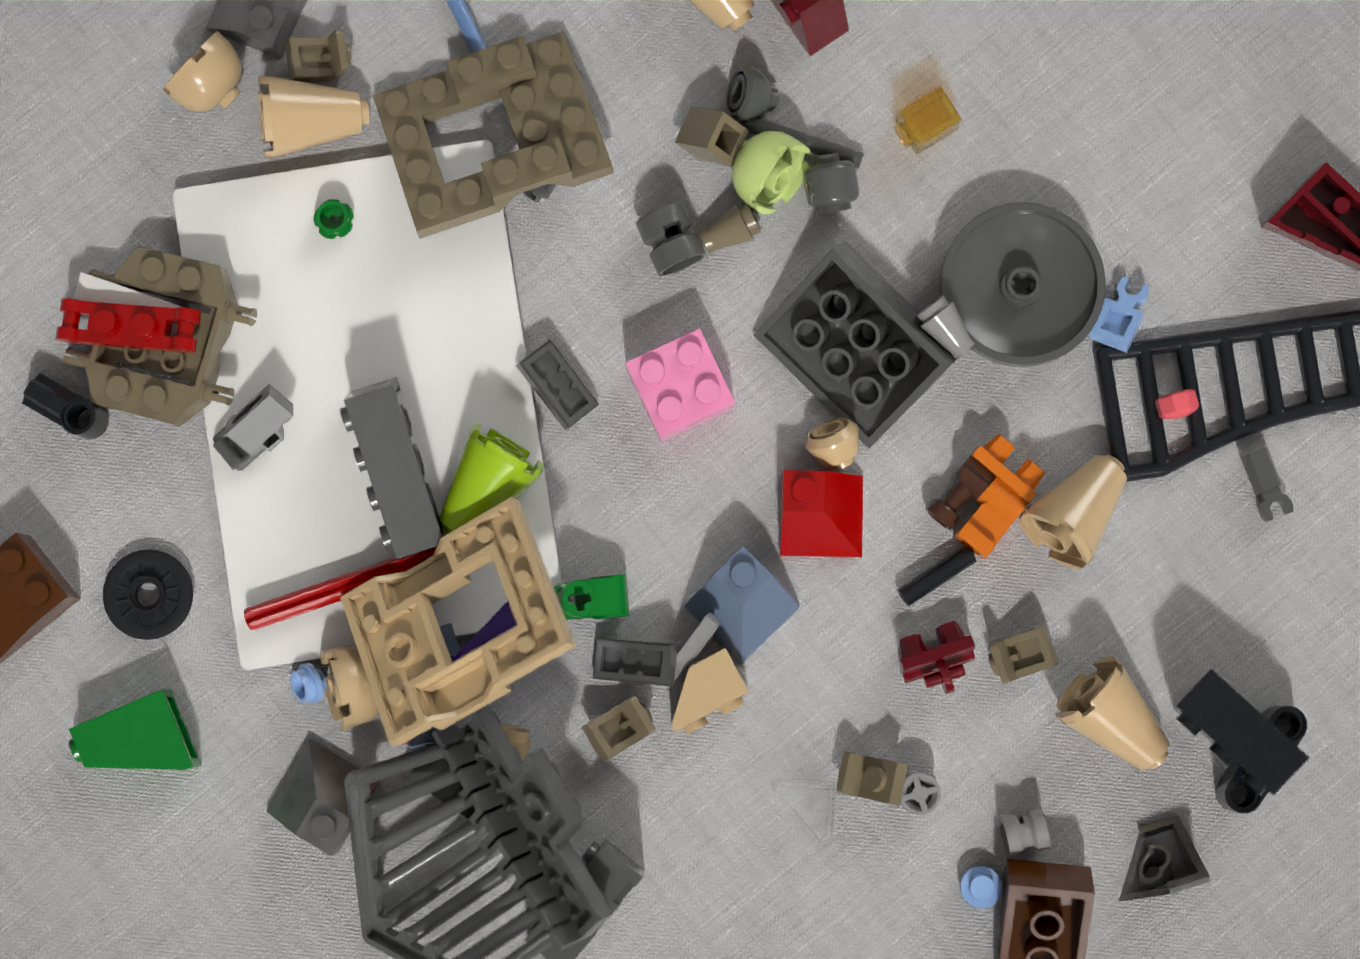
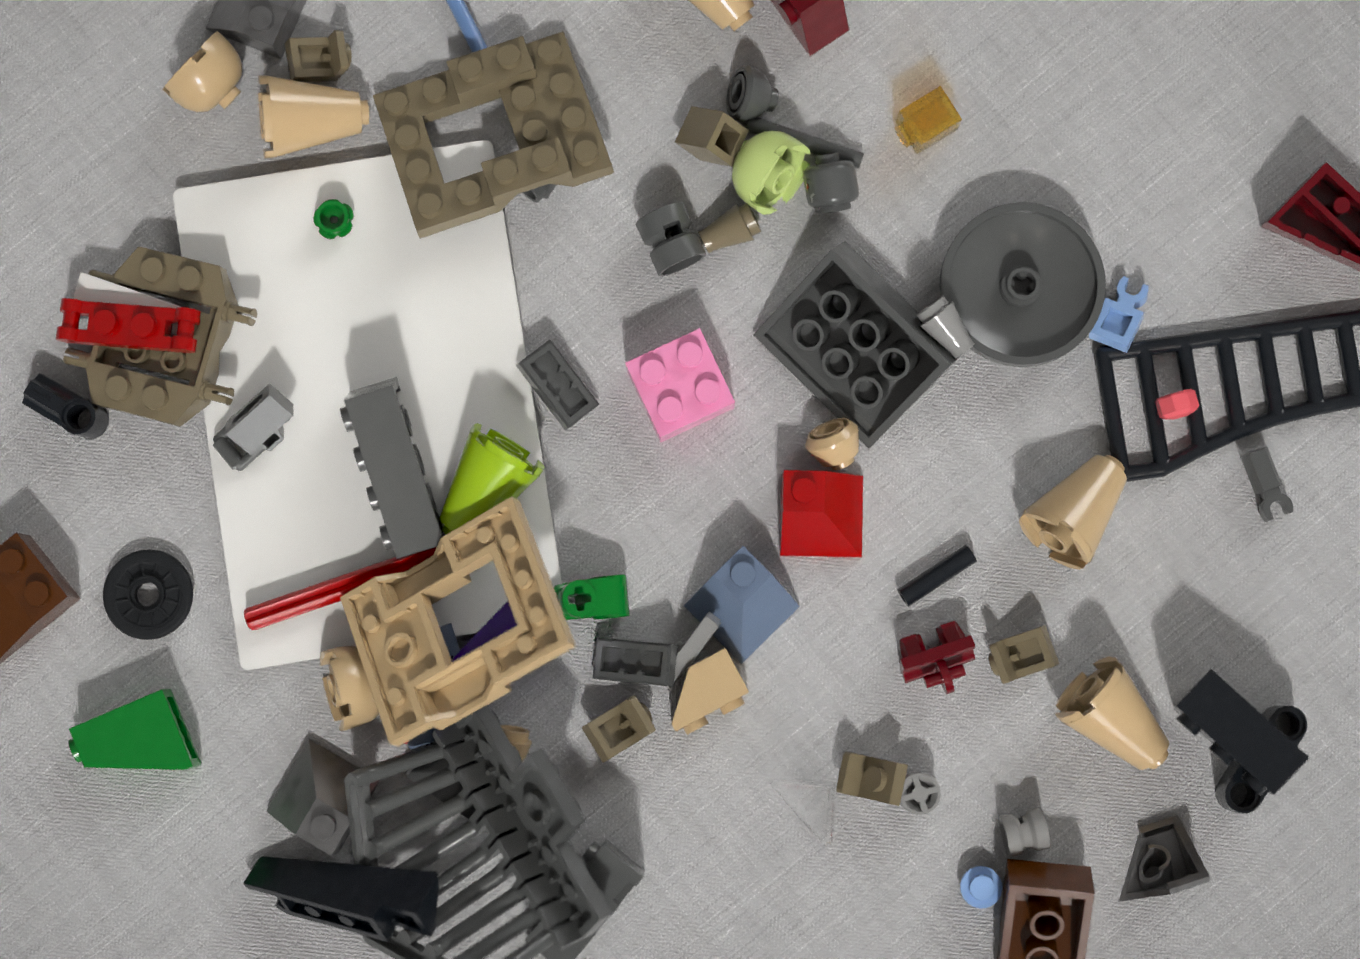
(308, 683): light blue plate -> none
(350, 895): none -> black wedge
(997, 491): orange hips -> none

